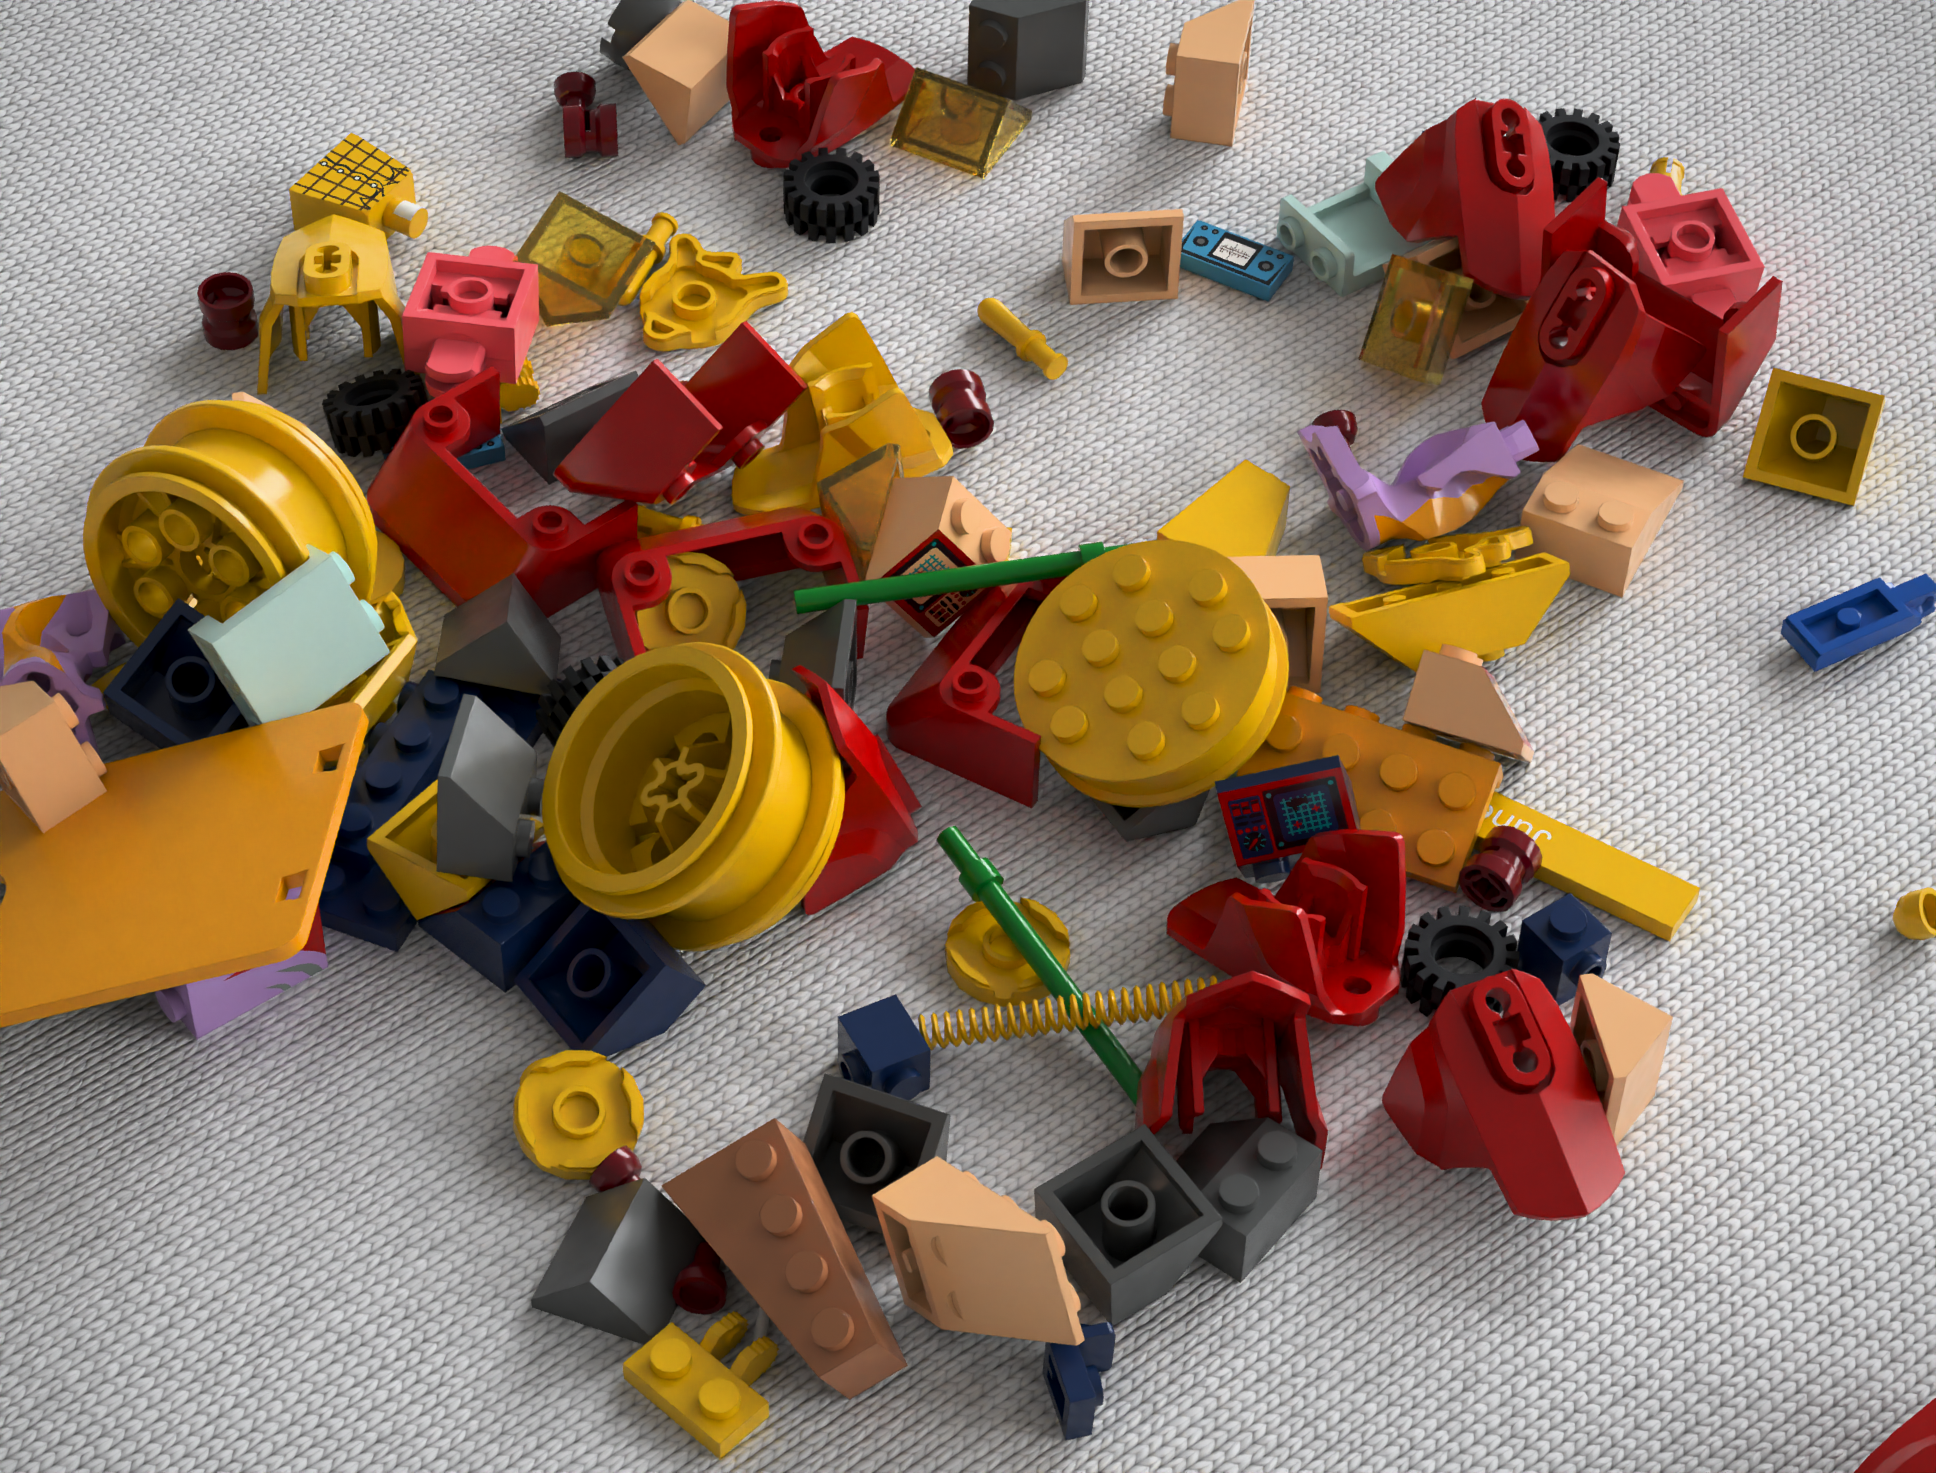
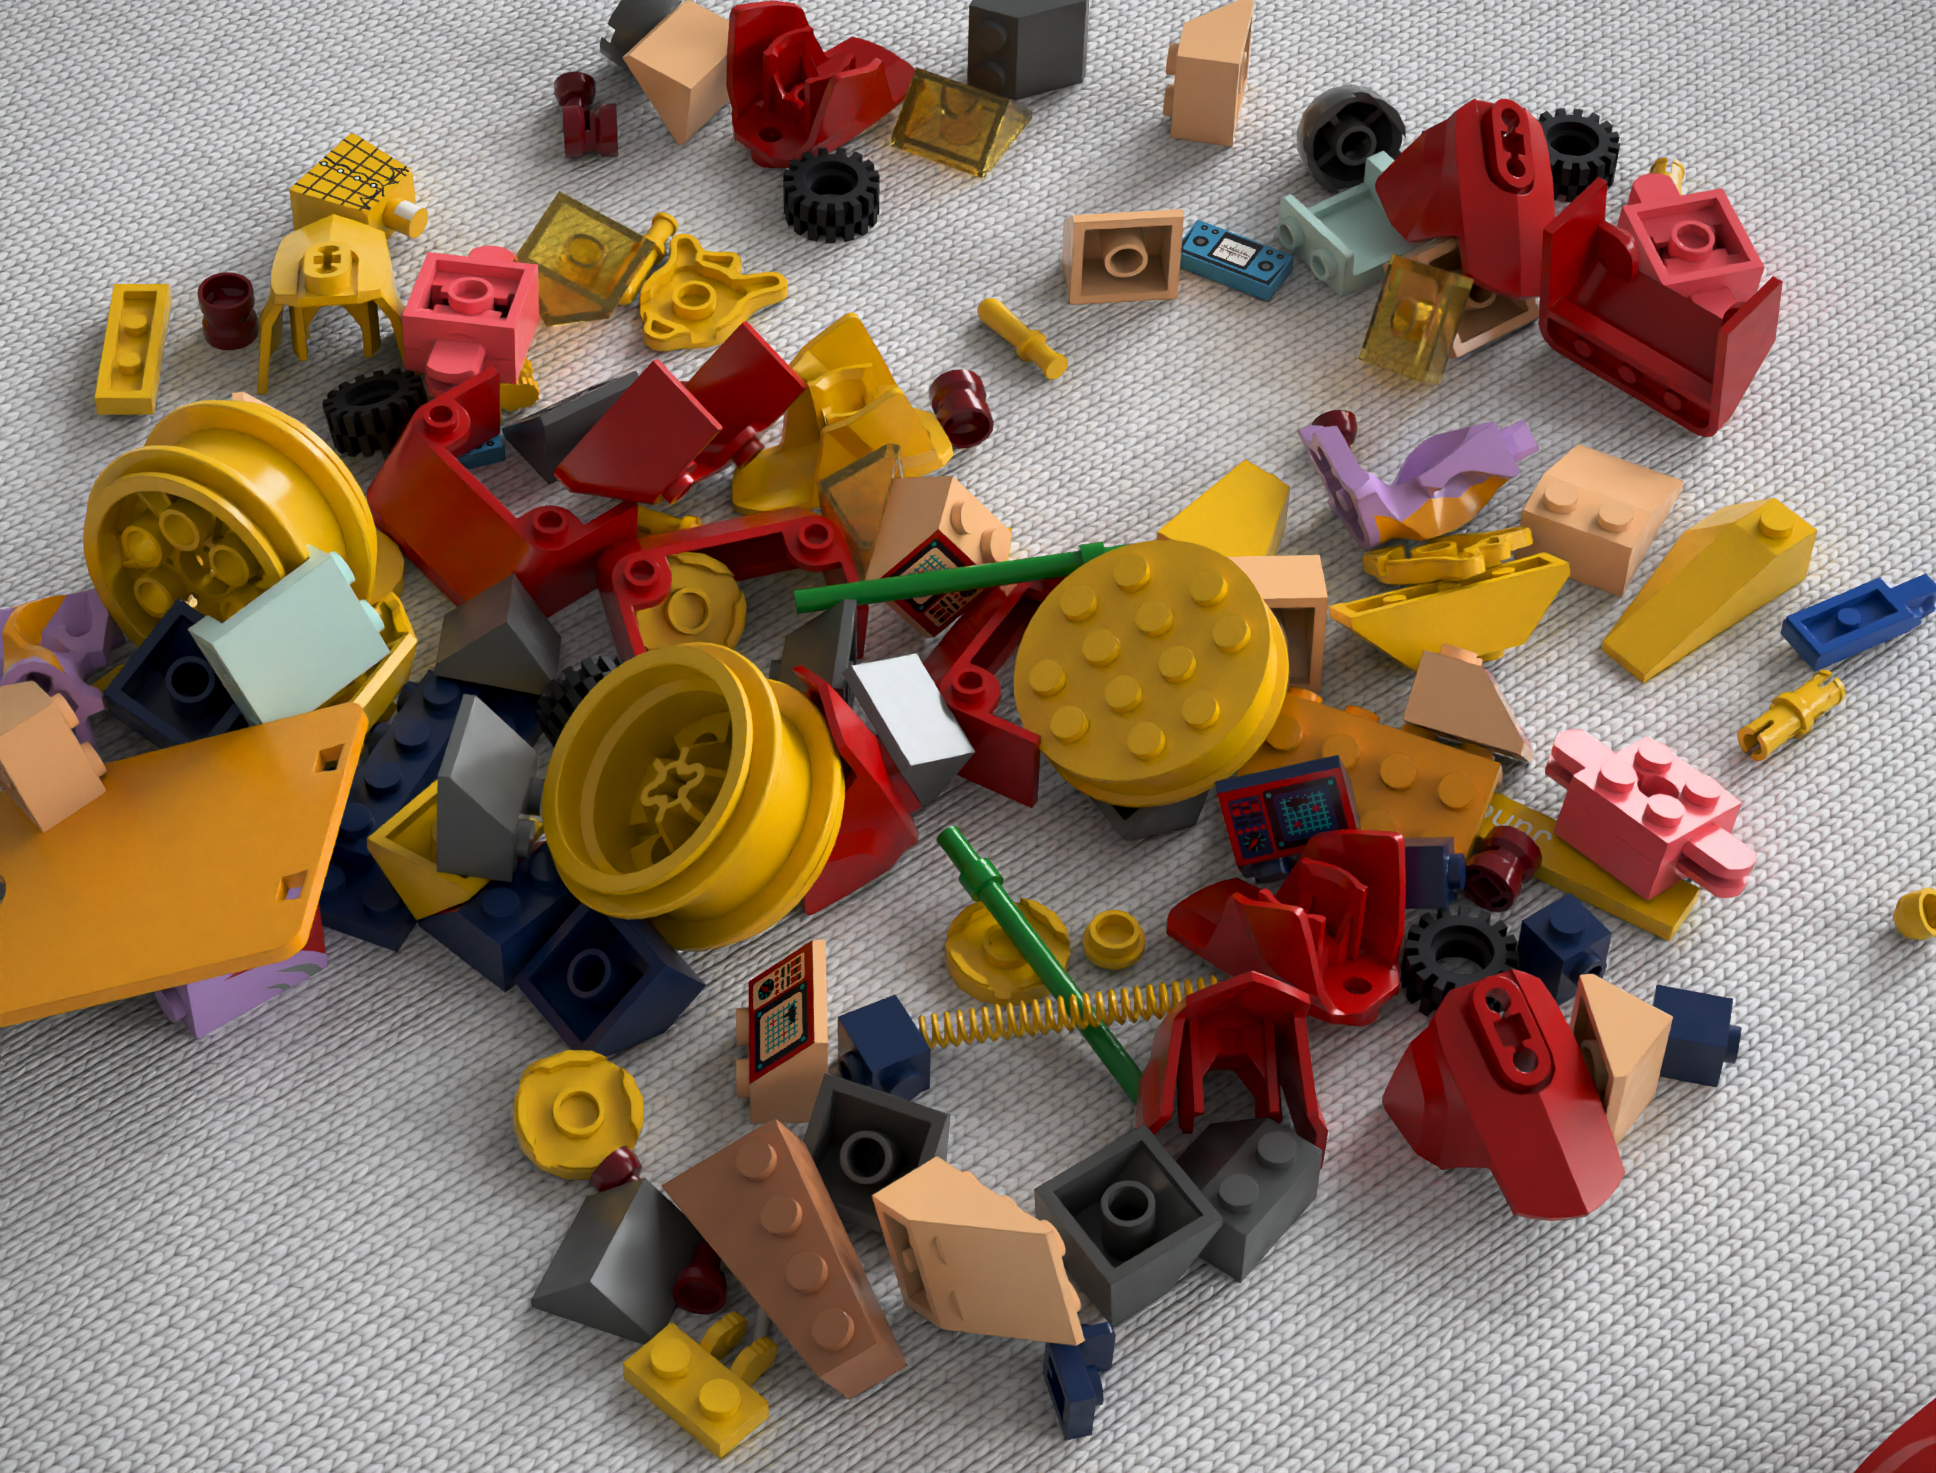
(133, 349): none -> yellow plate
(785, 1037): none -> light nougat slope
(911, 722): none -> slope
(1113, 940): none -> yellow plate
(1343, 131): none -> dark grey cylinder
(1432, 872): none -> dark blue brick
(1584, 356): red piece -> none
(1648, 816): none -> coral brick
(1698, 1035): none -> dark blue brick
(1710, 583): none -> yellow wedge
(1791, 715): none -> yellow pin
(1814, 436): yellow slope -> none

